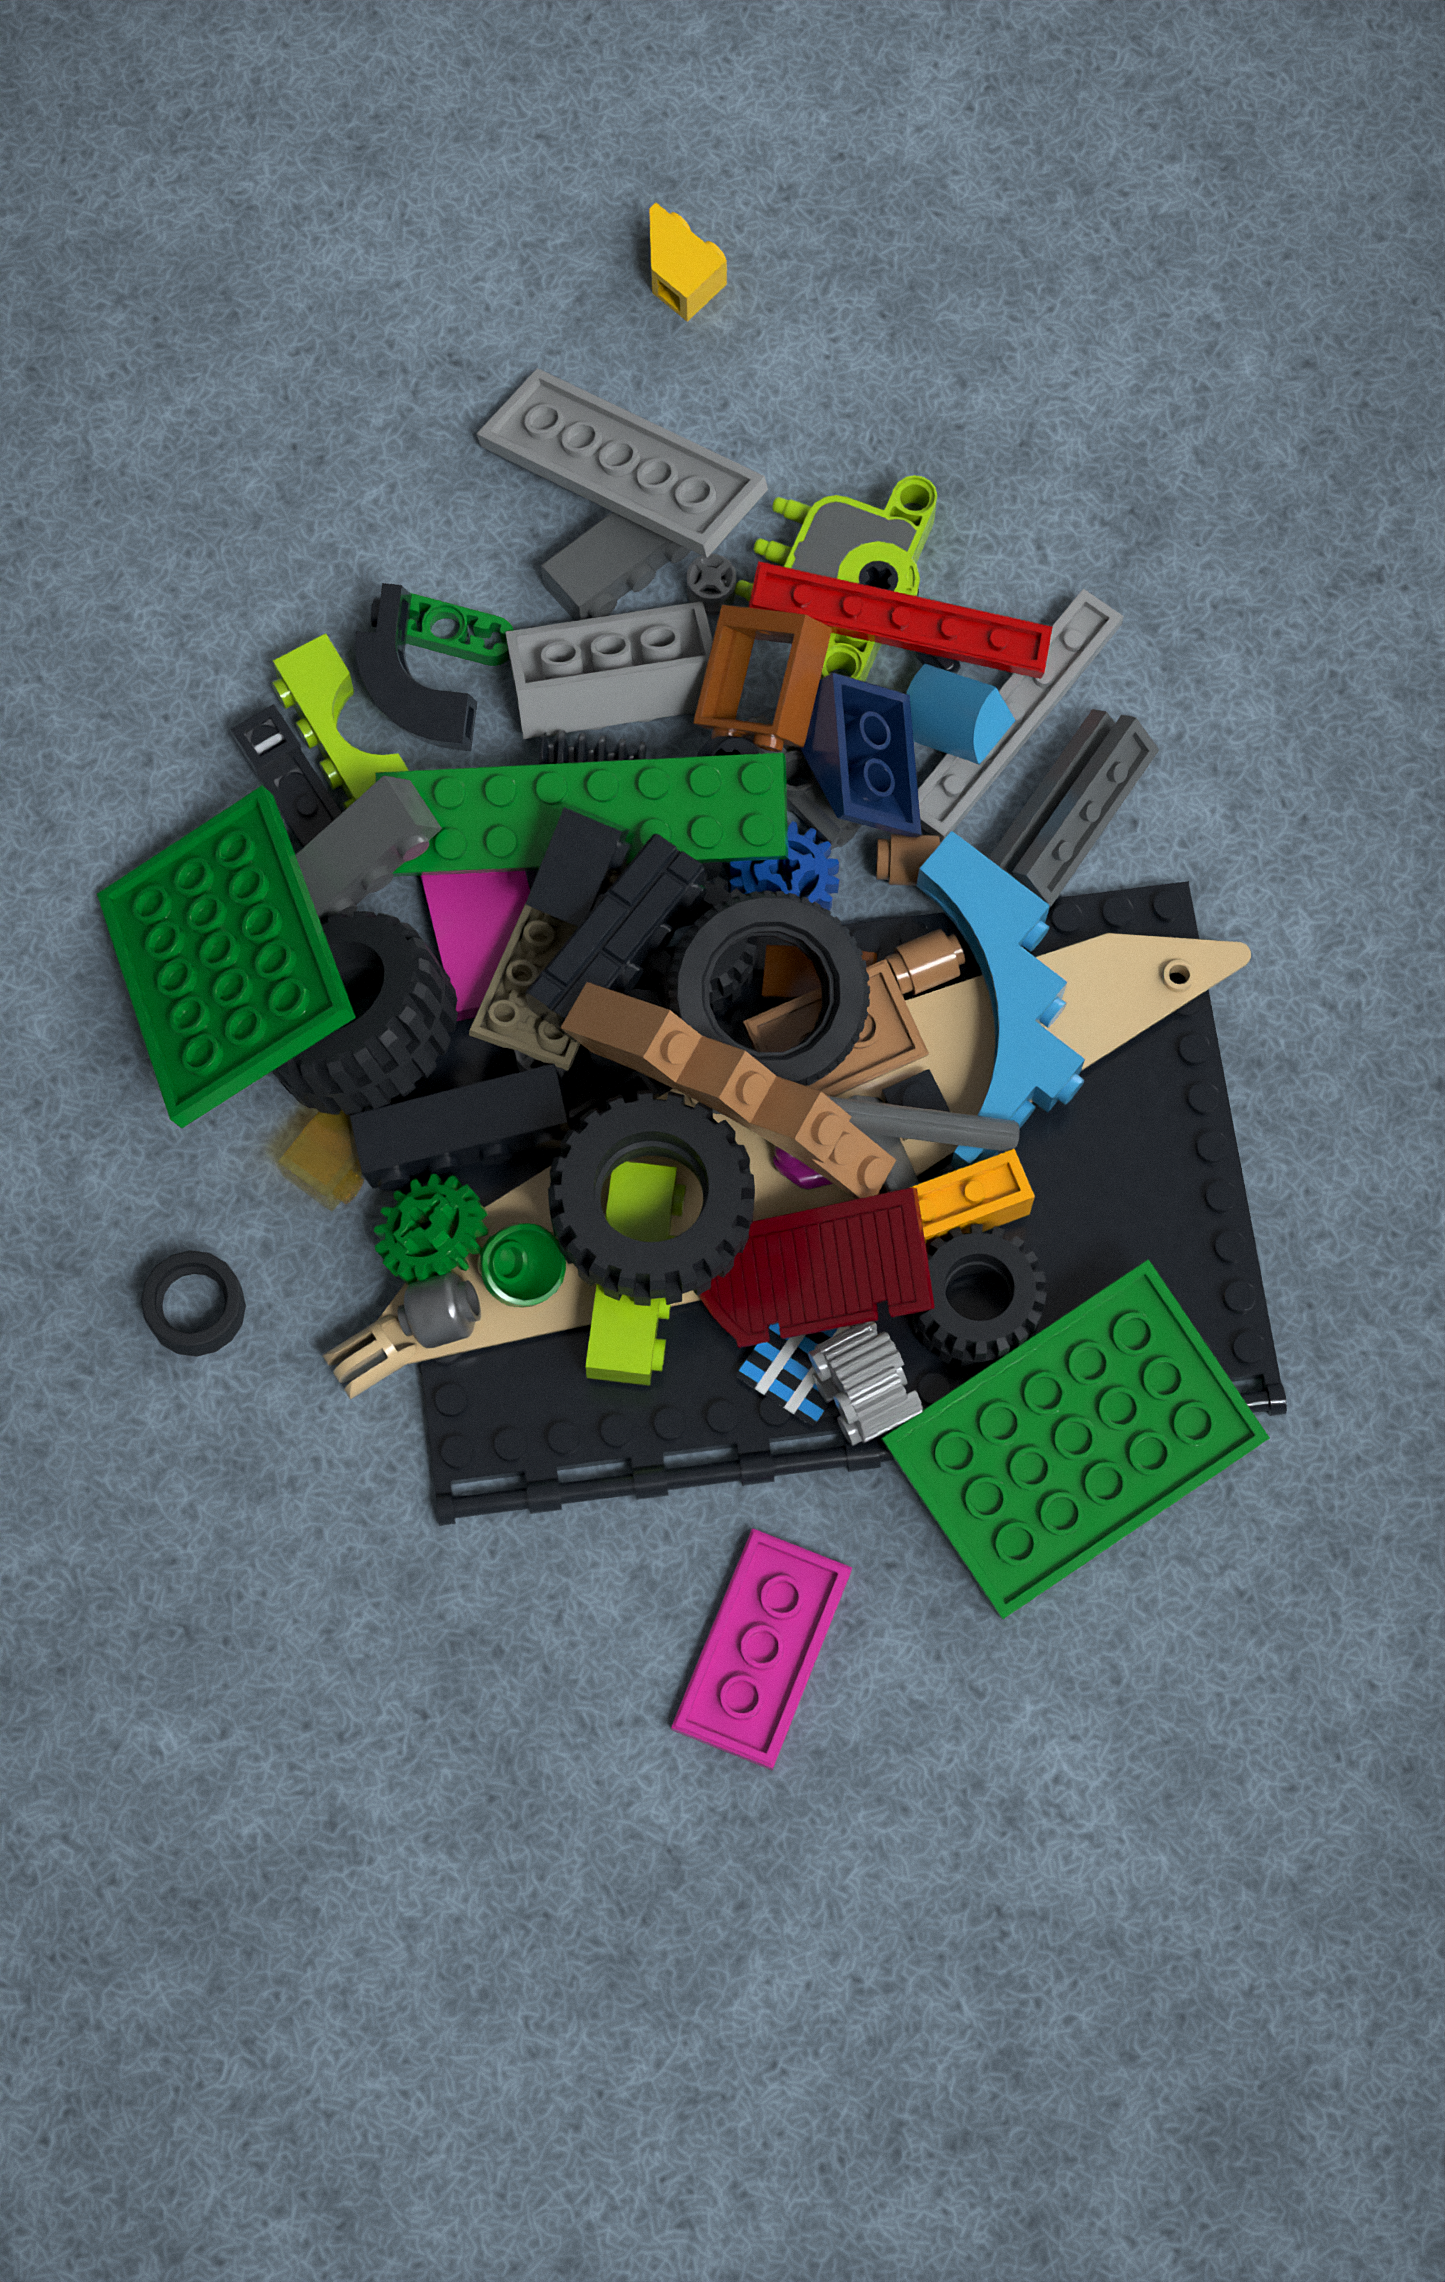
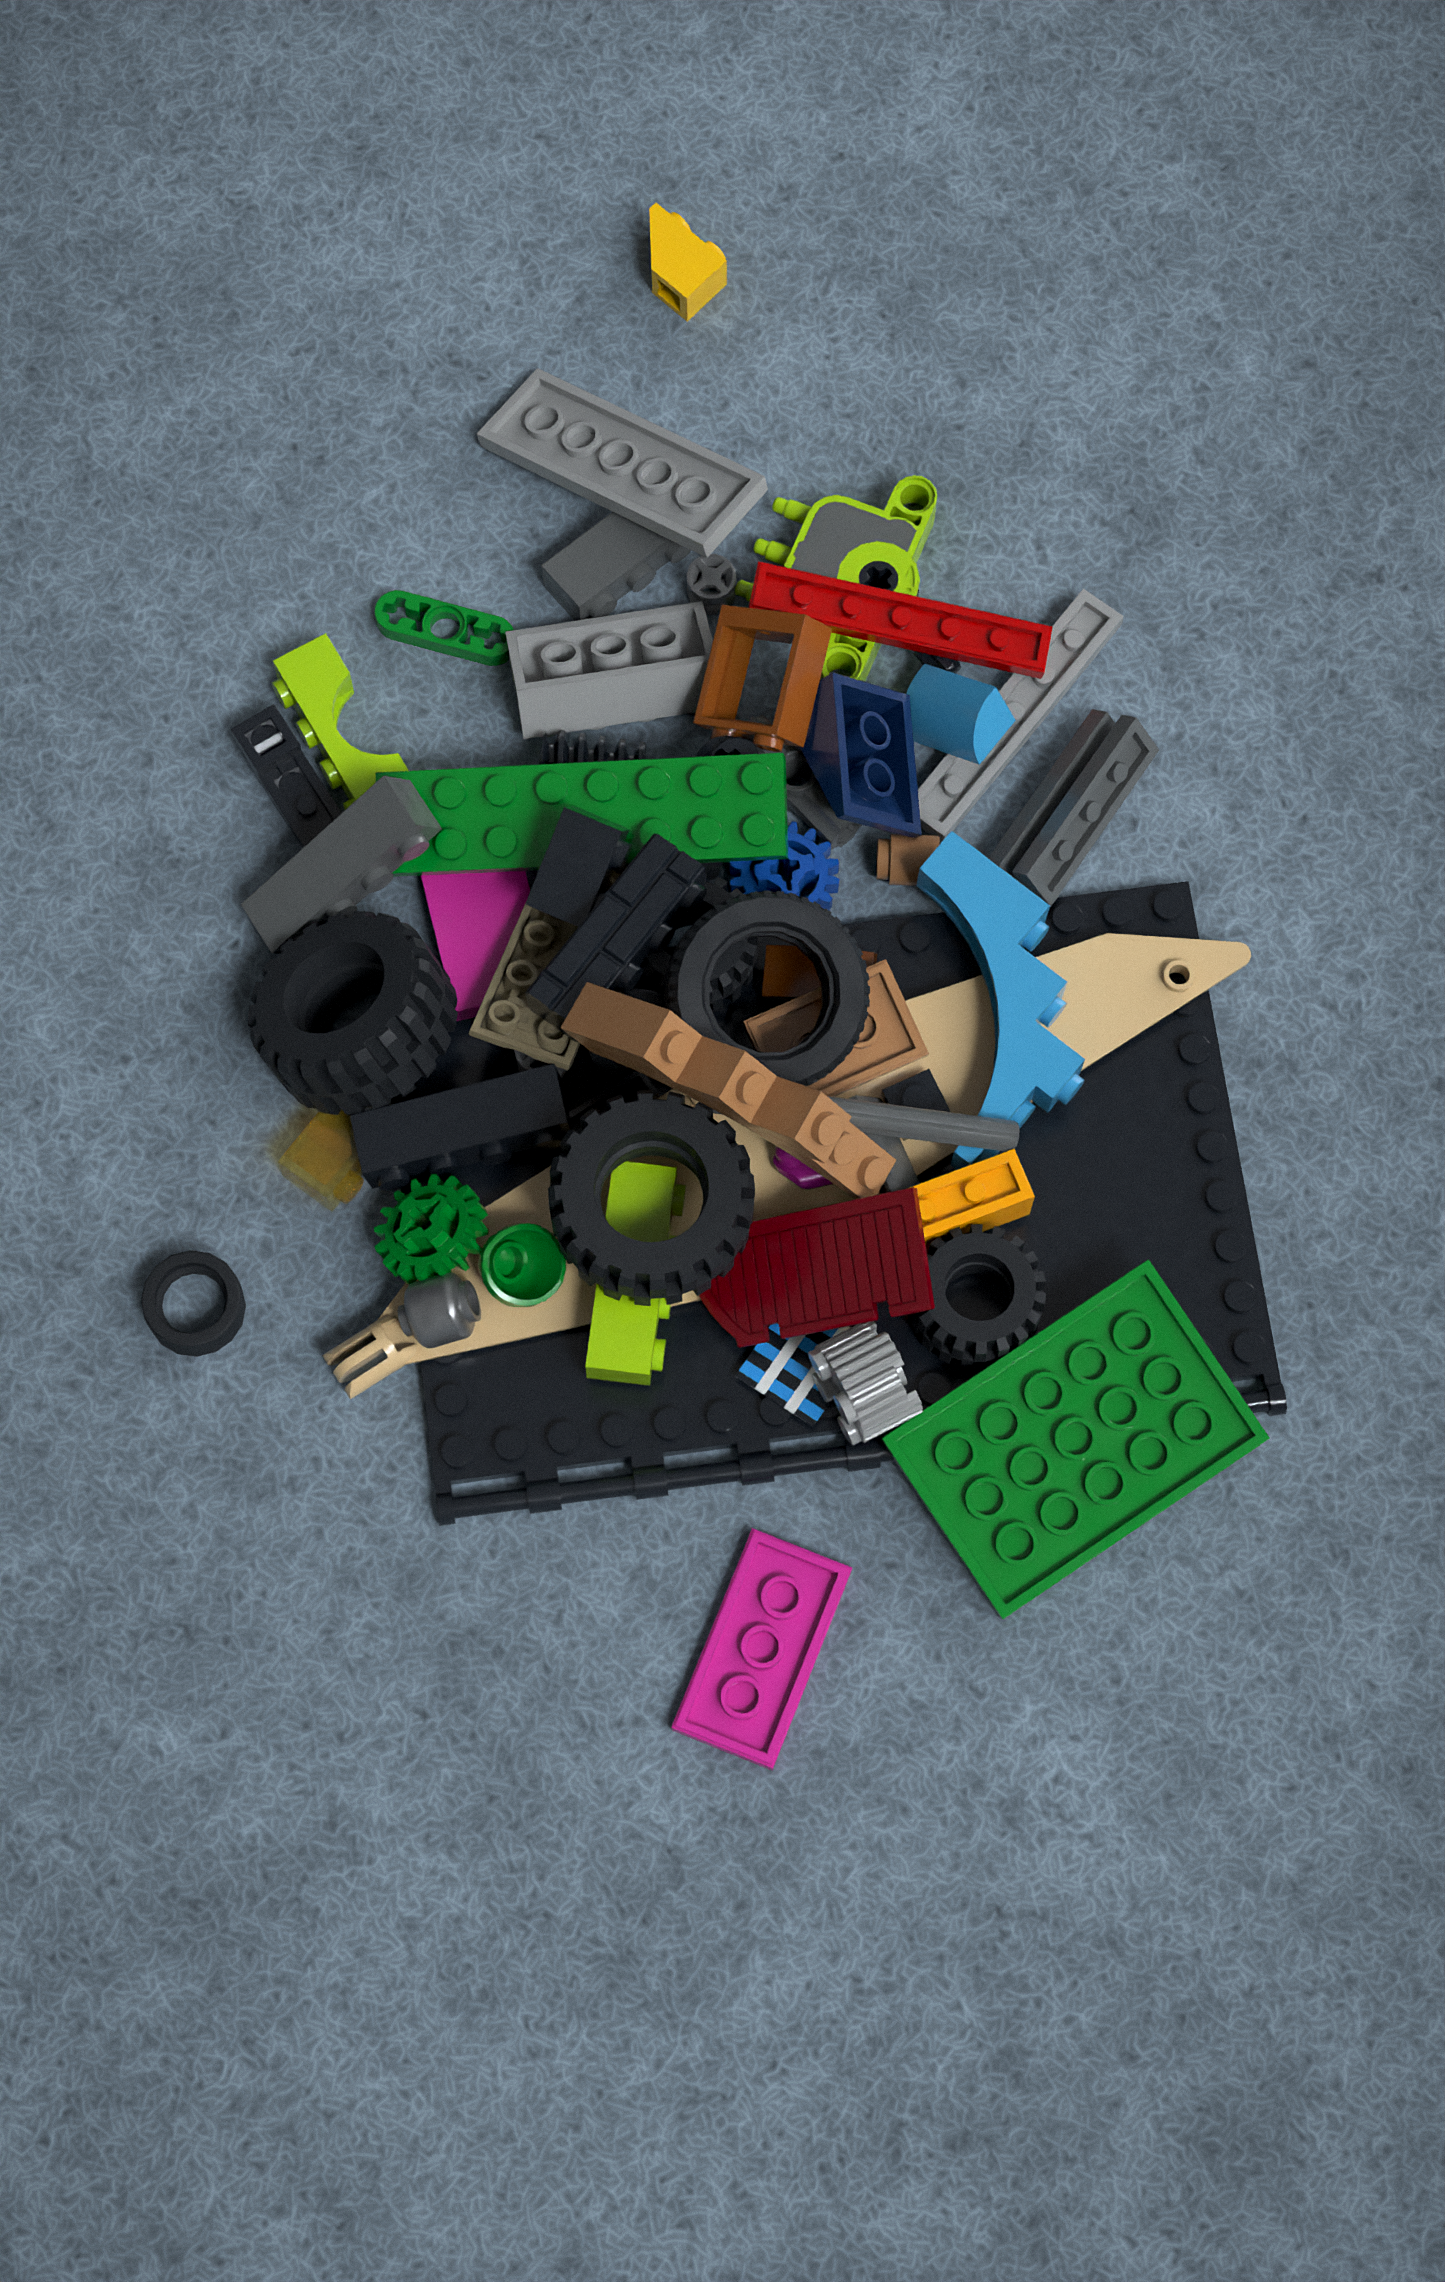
(224, 957): green plate -> none
(425, 713): black arch -> none
(926, 962): medium nougat brick -> none

